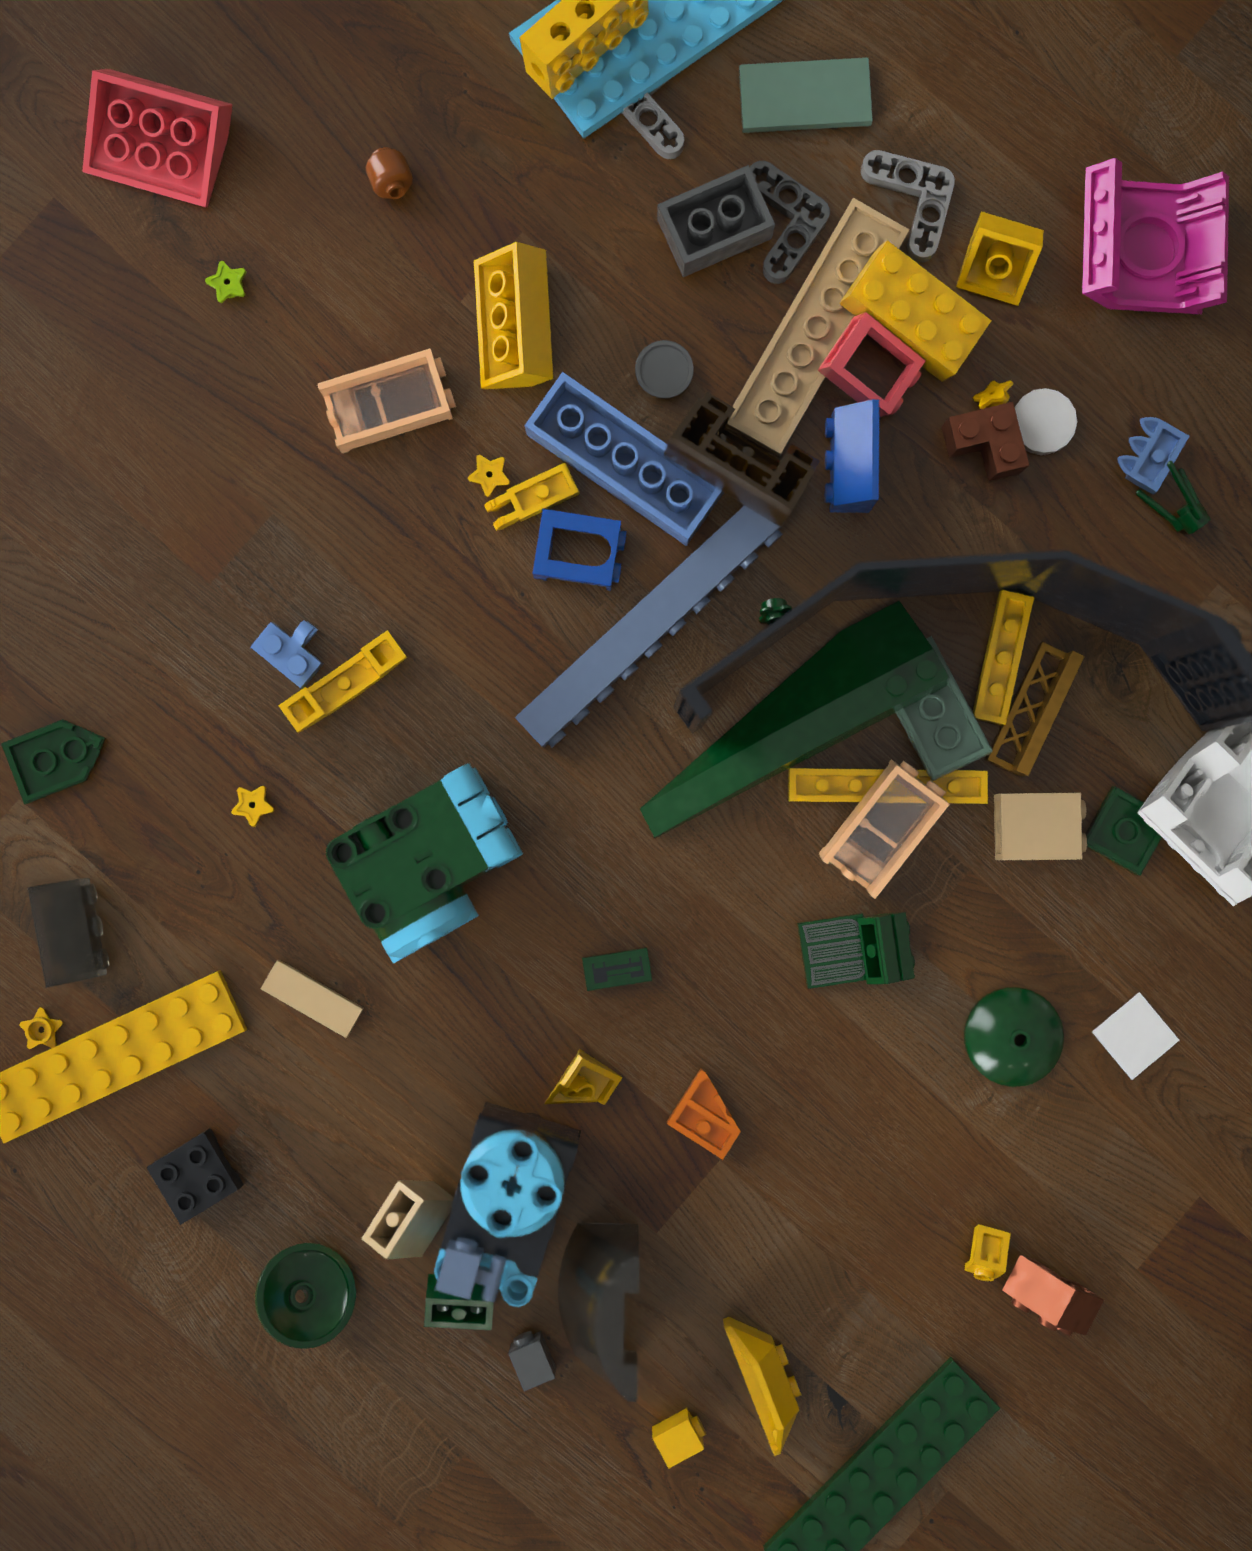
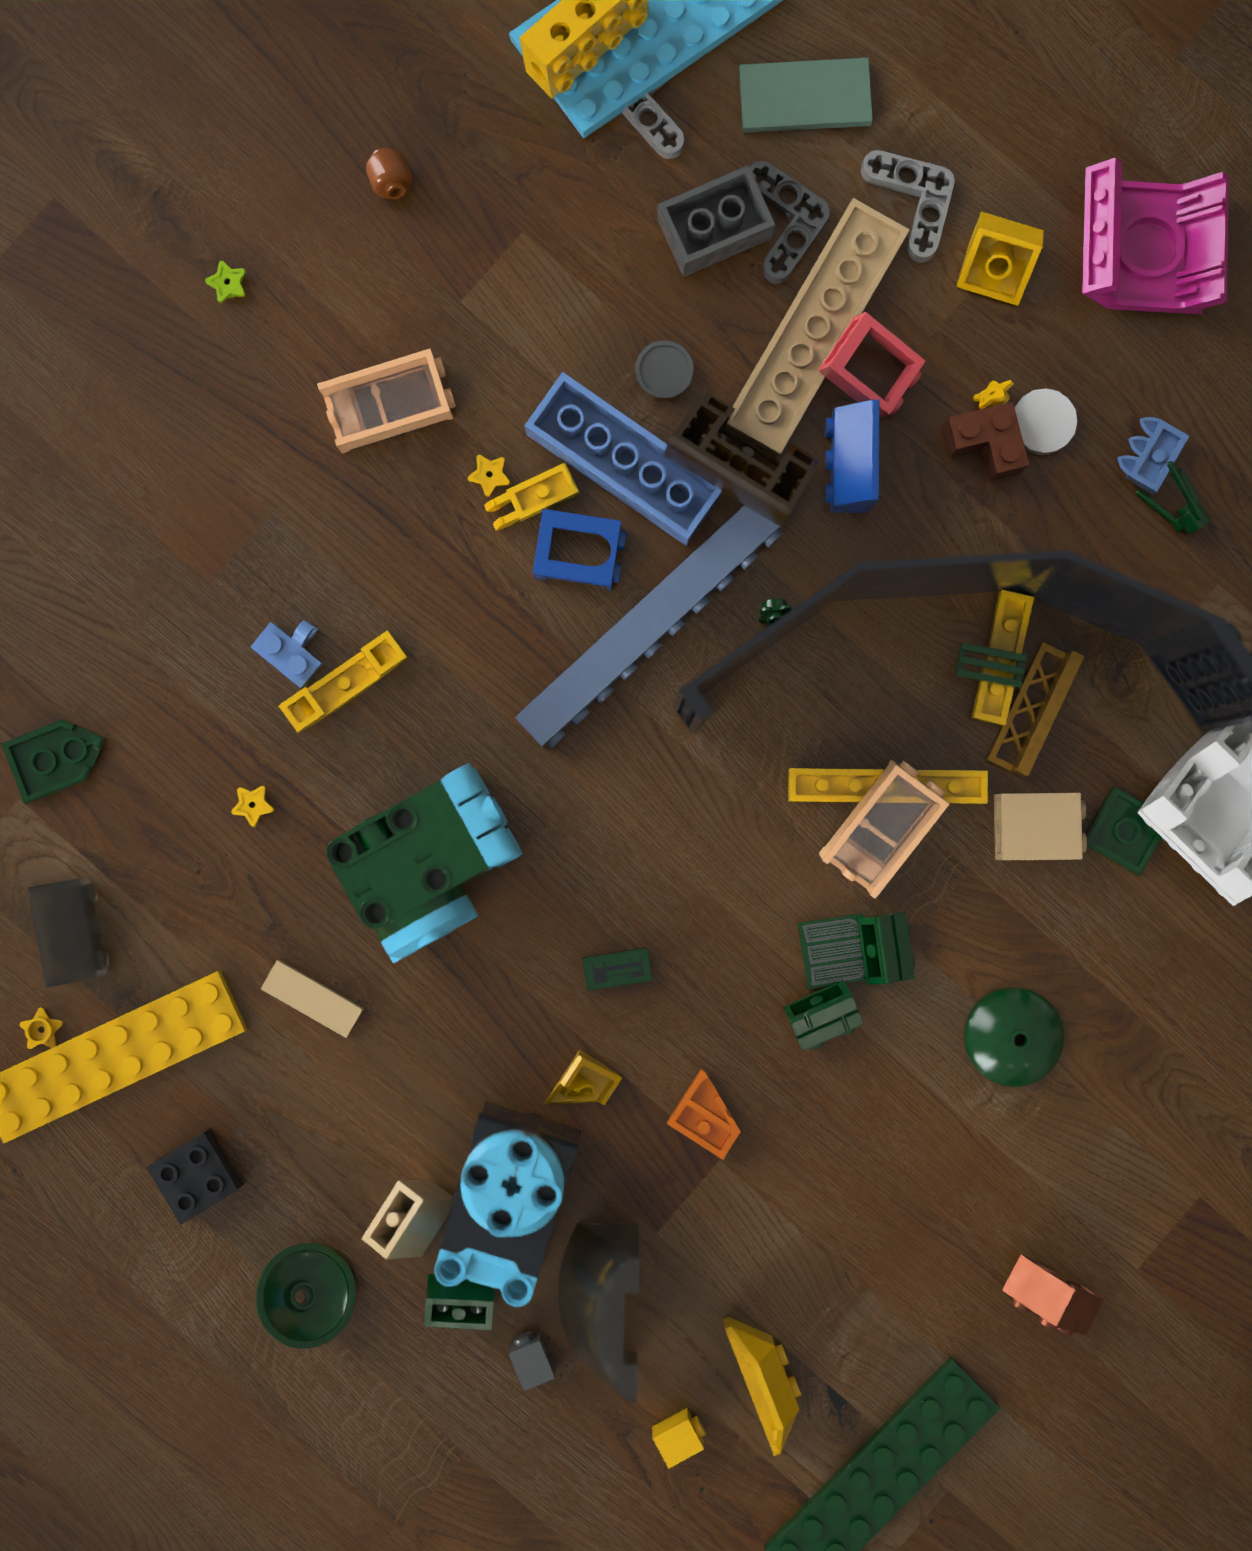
(155, 136): coral slope -> none
(463, 1269): sand blue brick -> none
(513, 317): yellow slope -> none
(823, 1016): none -> dark green brick
(835, 694): dark green wedge -> none
(917, 310): yellow brick -> none
(944, 728): sand green tile -> none
(988, 1253): yellow bracket -> none
(1018, 670): none -> dark green tile
(1135, 1036): white sticker -> none

